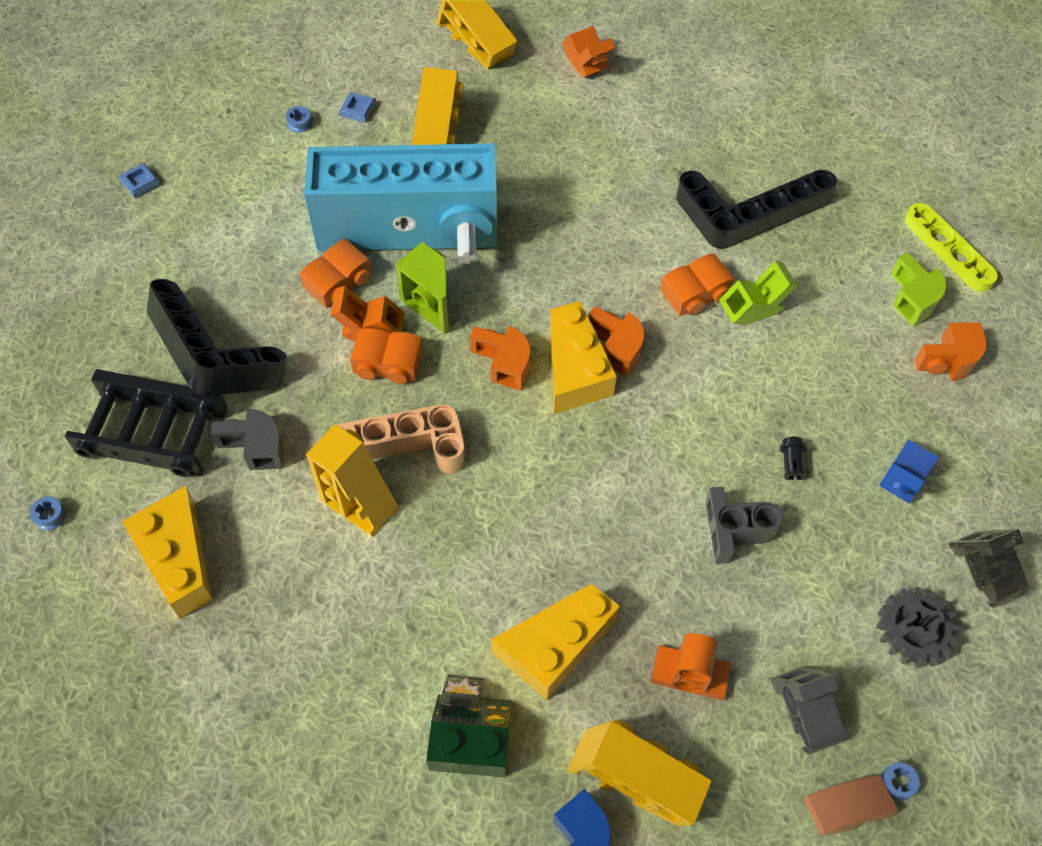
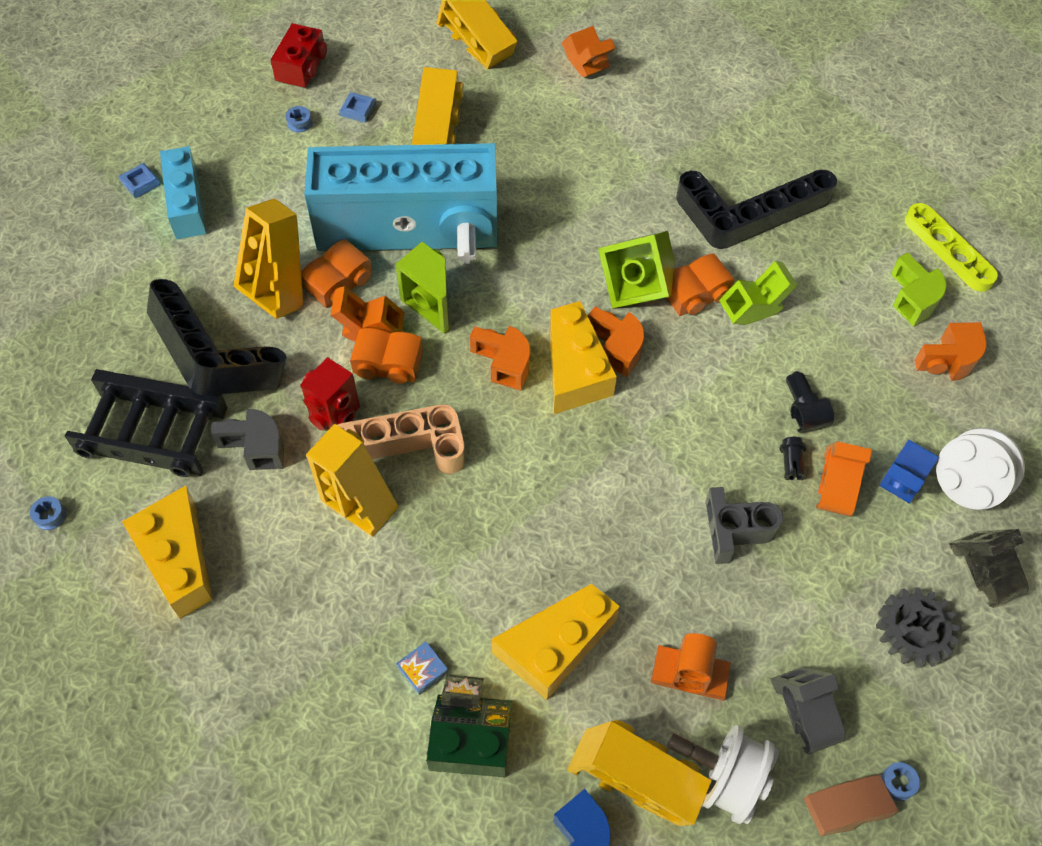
(182, 192): none -> medium azure brick
(270, 259): none -> yellow wedge
(298, 55): none -> red brick
(330, 395): none -> red brick
(422, 667): none -> tile
(638, 269): none -> lime slope
(736, 771): none -> white wheel
(808, 408): none -> black axle
(842, 477): none -> orange tile
(980, 468): none -> white wheel

